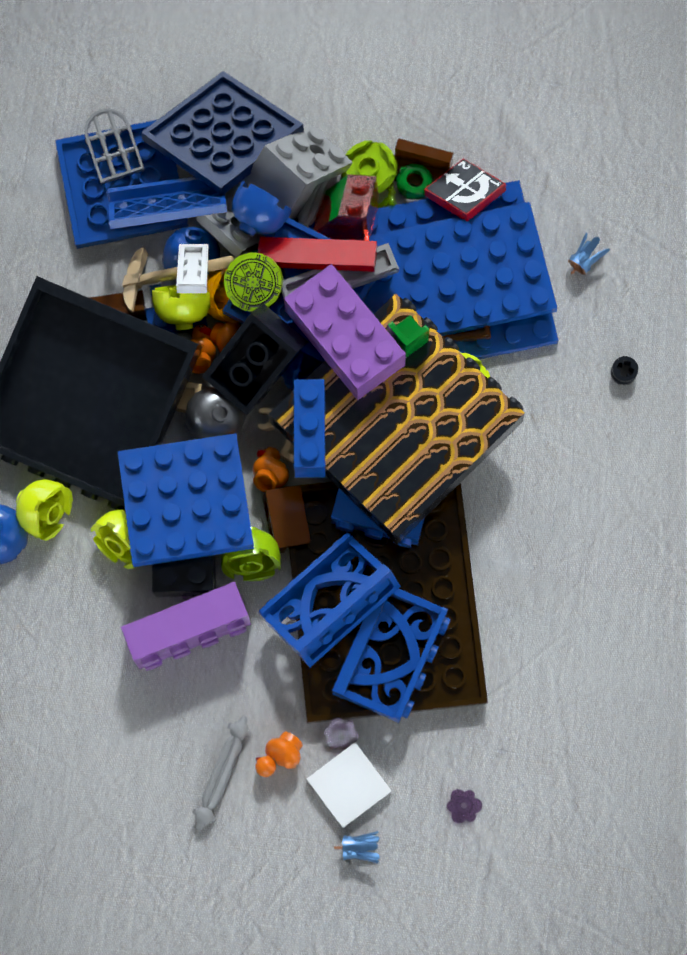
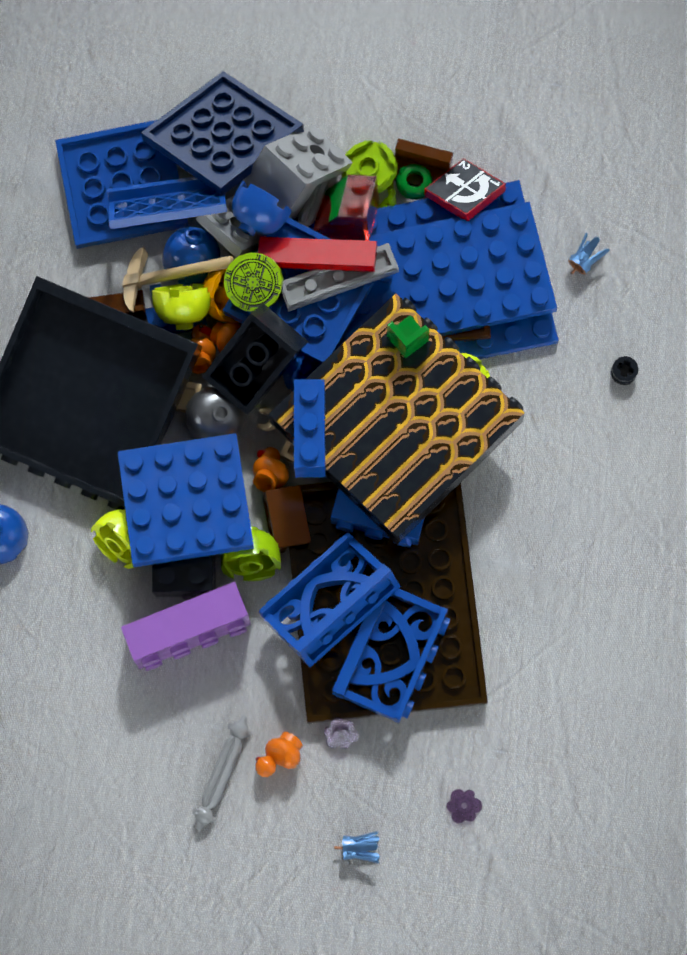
(42, 506): neon yellow cylinder -> none
(121, 151): light grey window -> none
(192, 268): white plate -> none
(344, 331): medium lavender brick -> none
(349, 785): white tile -> none

